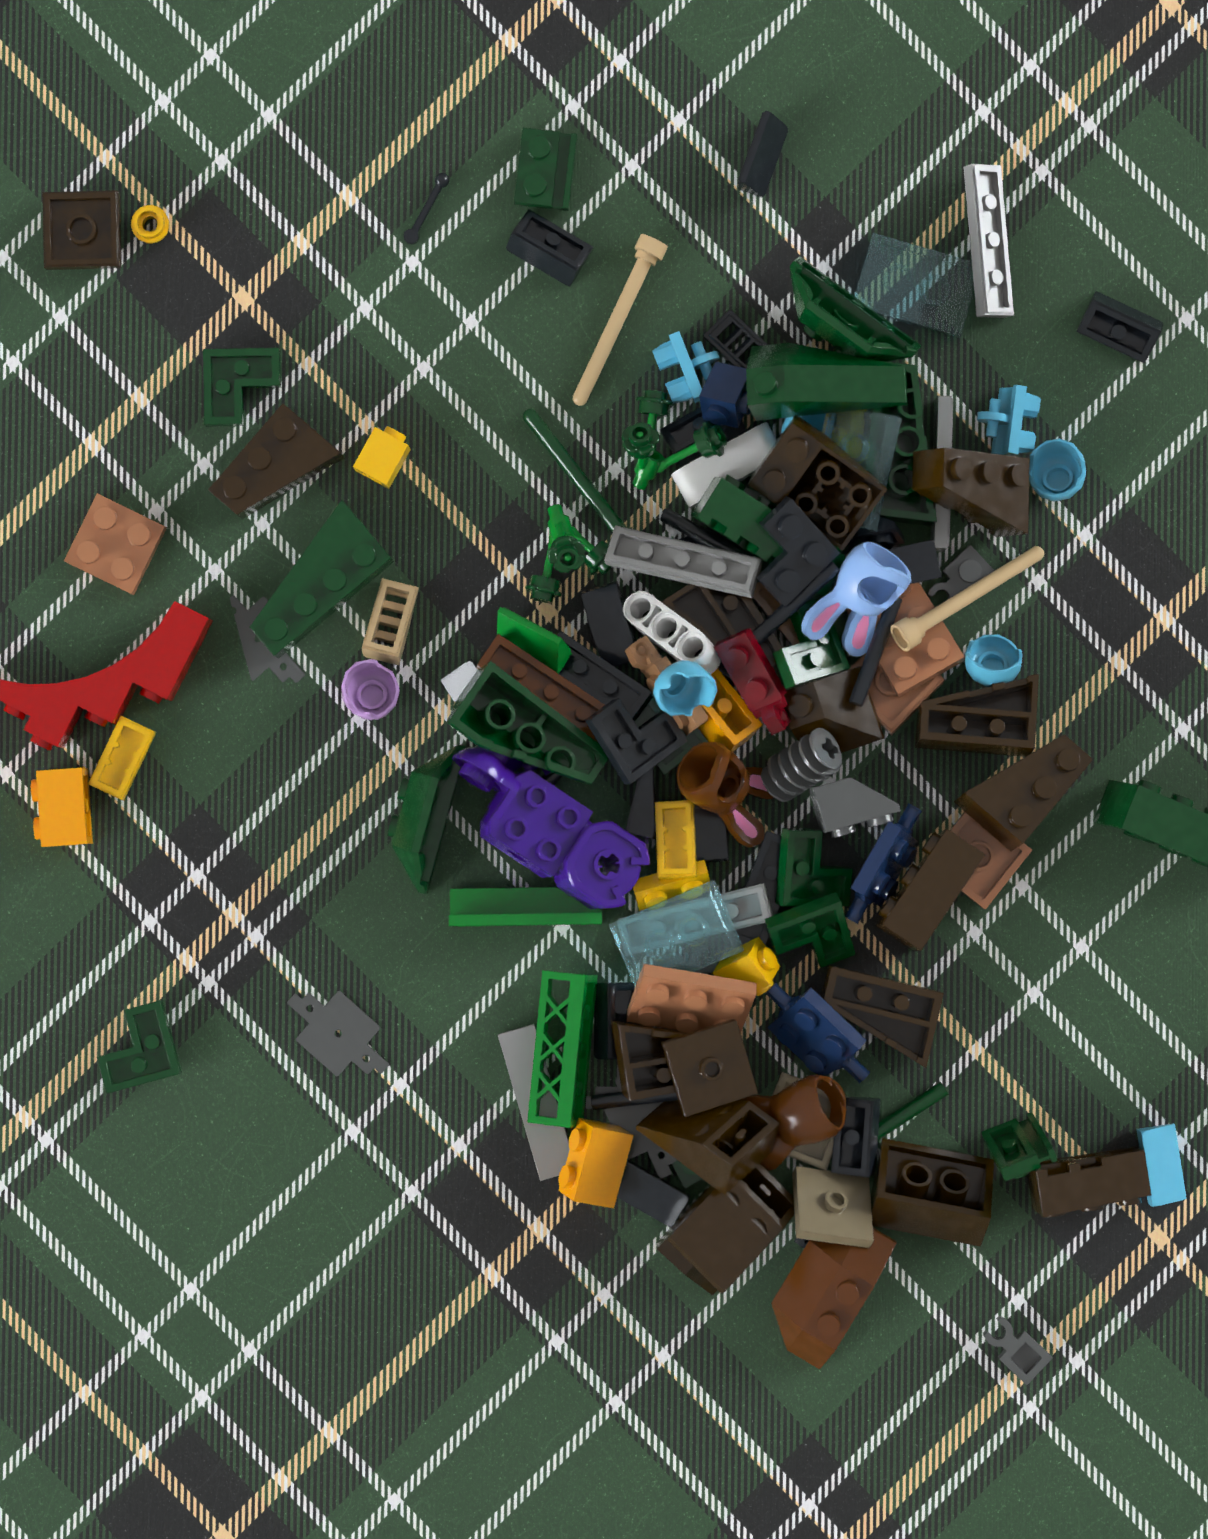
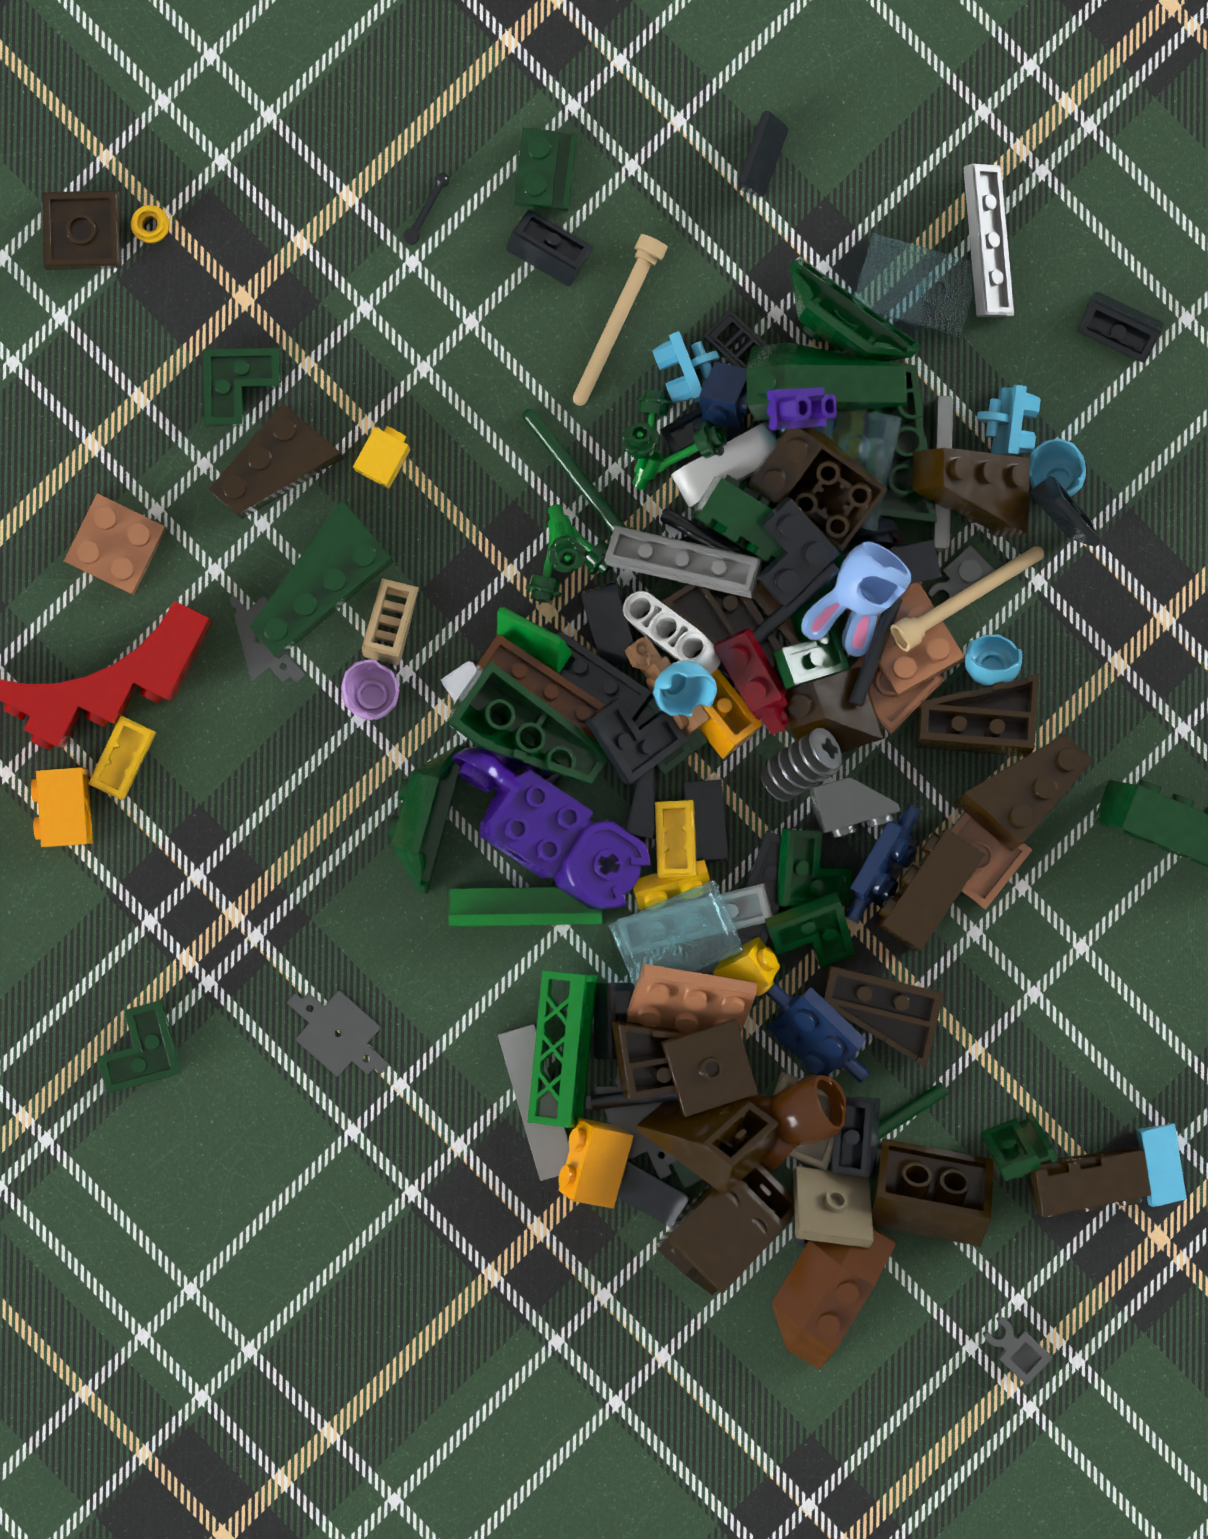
(719, 783): reddish brown piece -> none
(800, 408): none -> dark purple hips
(1065, 511): none -> black slope

